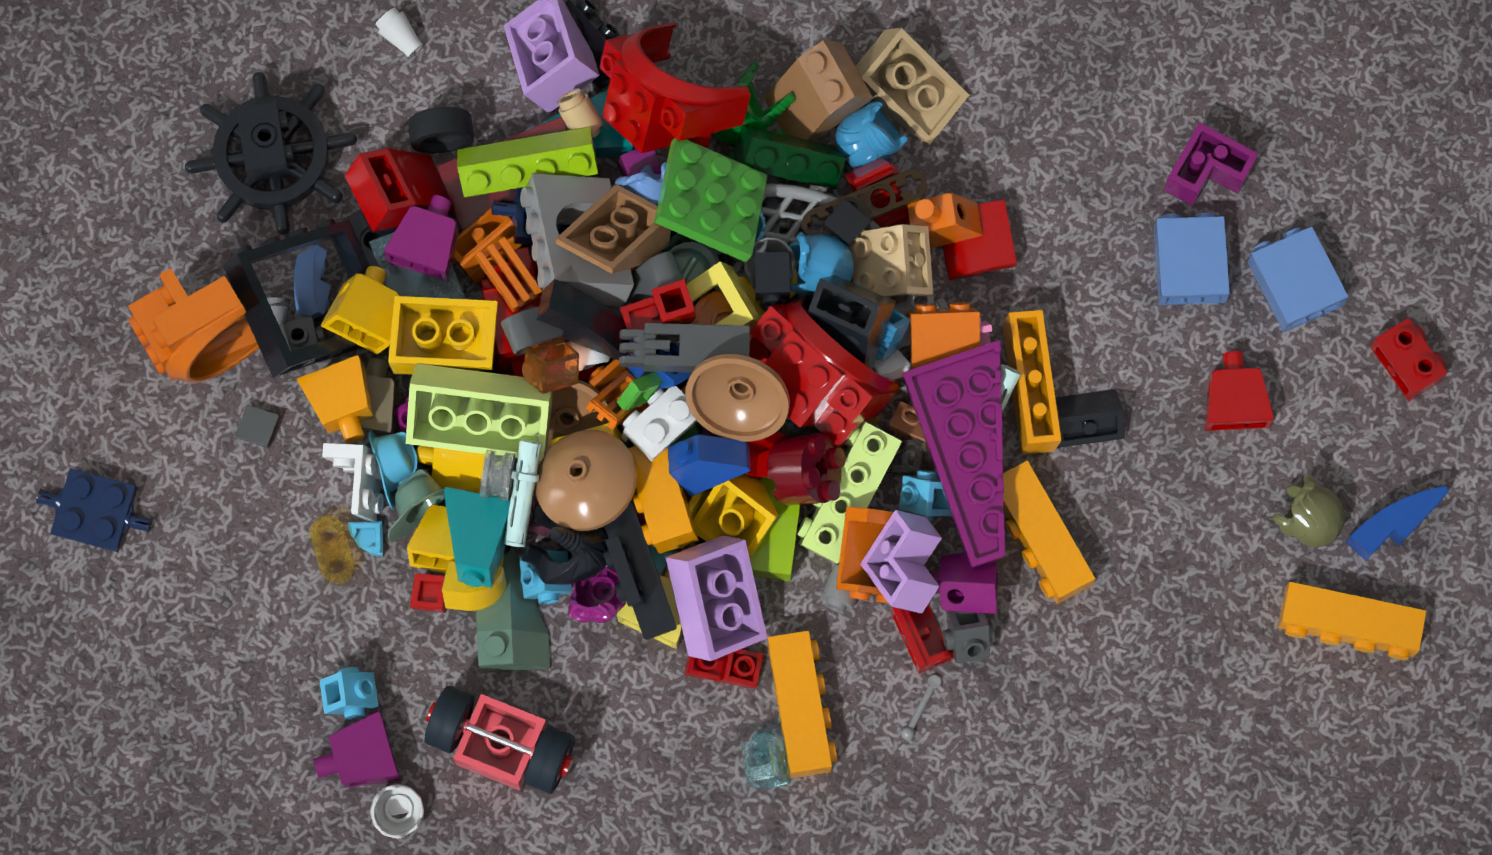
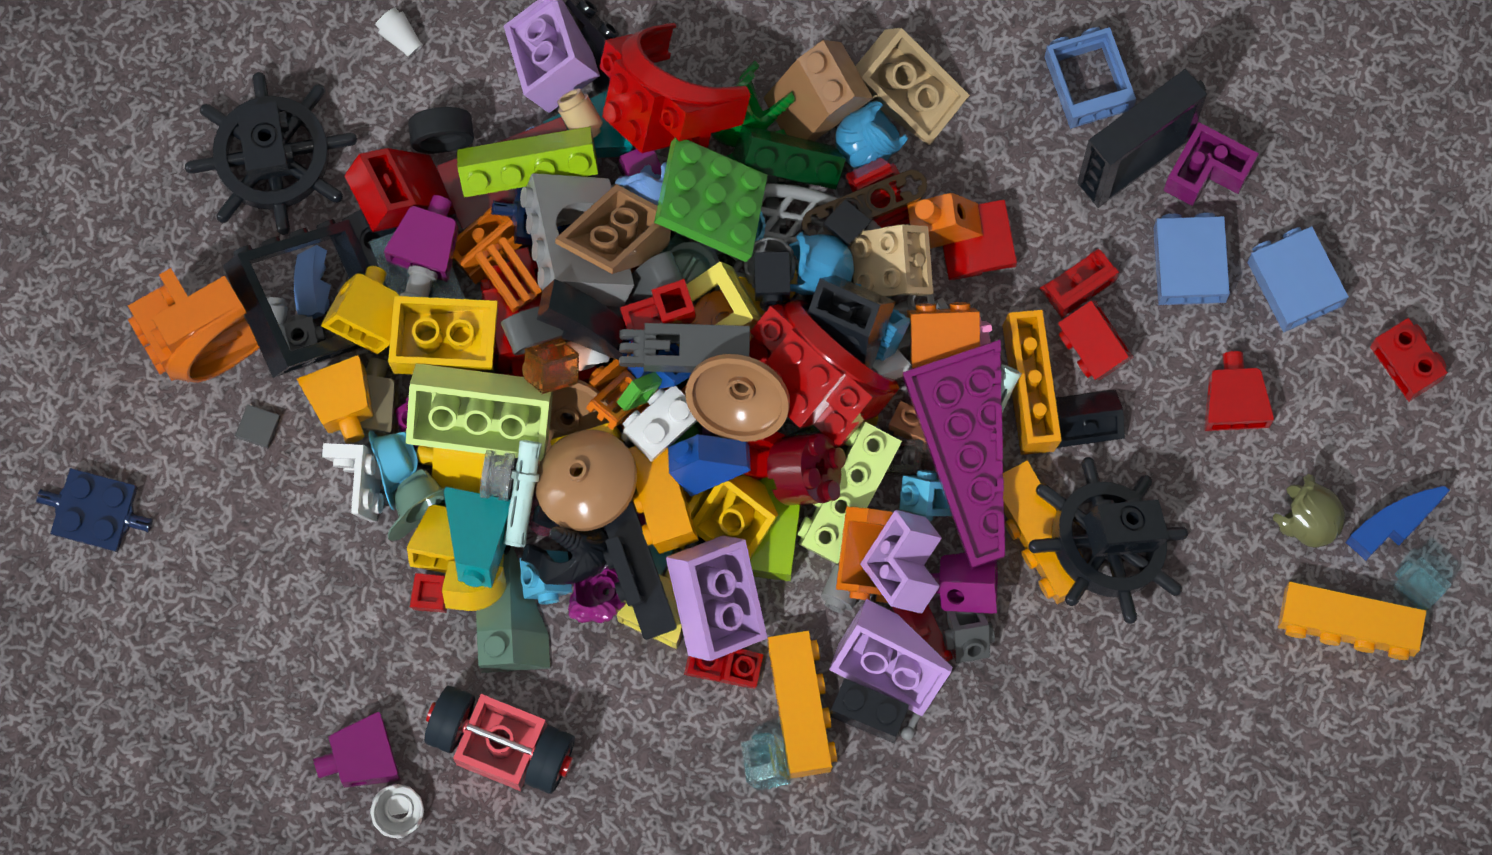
(332, 551): clear yellow plate -> none
(349, 693): medium azure brick -> none
(368, 536): medium azure tile -> none
(419, 281): none -> light grey bush
(869, 710): none -> black brick
(890, 658): none -> lavender slope
(1080, 283): none -> red hinge
(1094, 341): none -> red brick
(1099, 107): none -> medium blue window
(1116, 529): none -> black piece
(1141, 137): none -> black window
(1420, 584): none -> clear light blue brick

